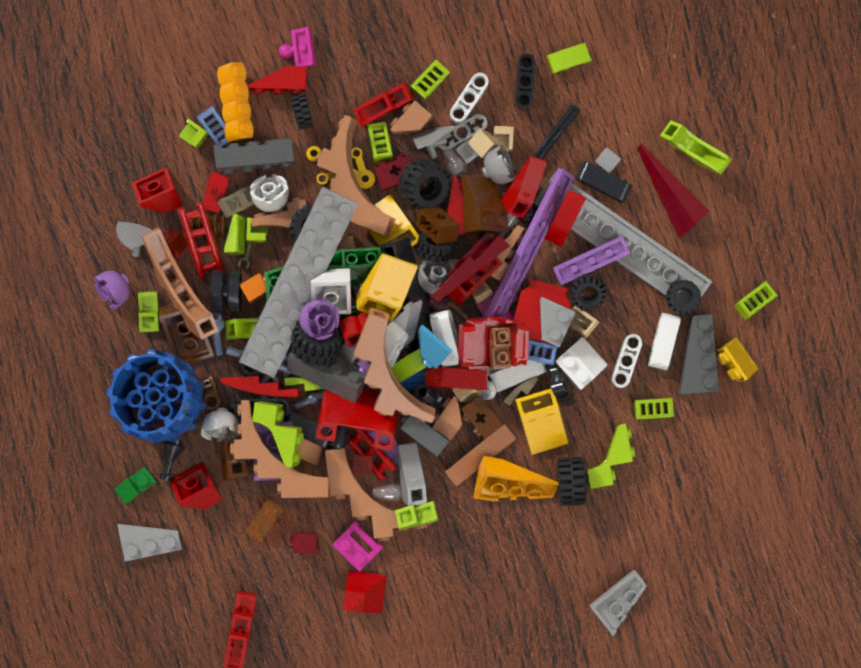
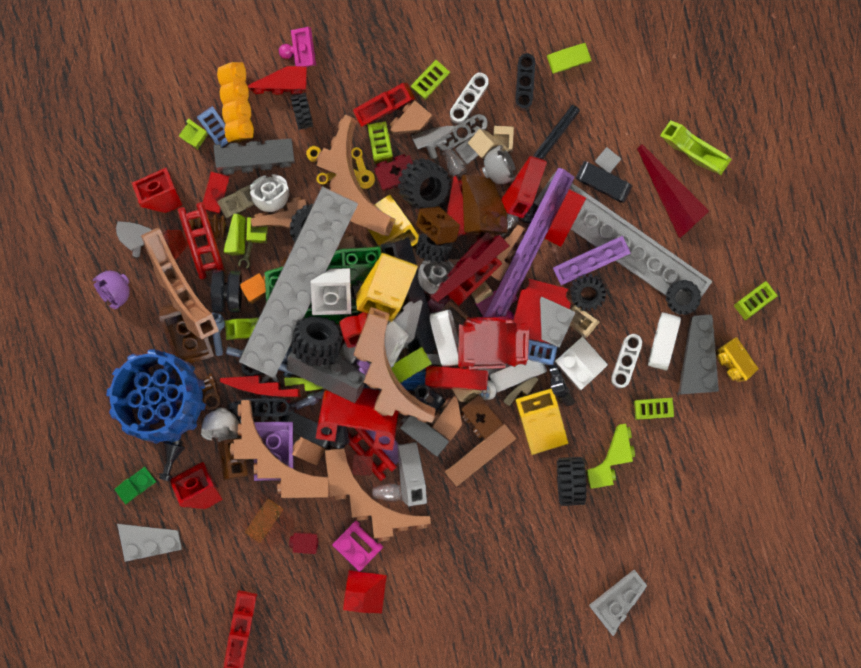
(148, 311): lime slope -> none
(287, 437): lime arch -> none
(319, 319): medium lavender cylinder -> none
(416, 516): lime slope -> none
(431, 348): dark azure slope -> none
(499, 348): nougat slope -> none
(504, 479): light orange wedge -> none

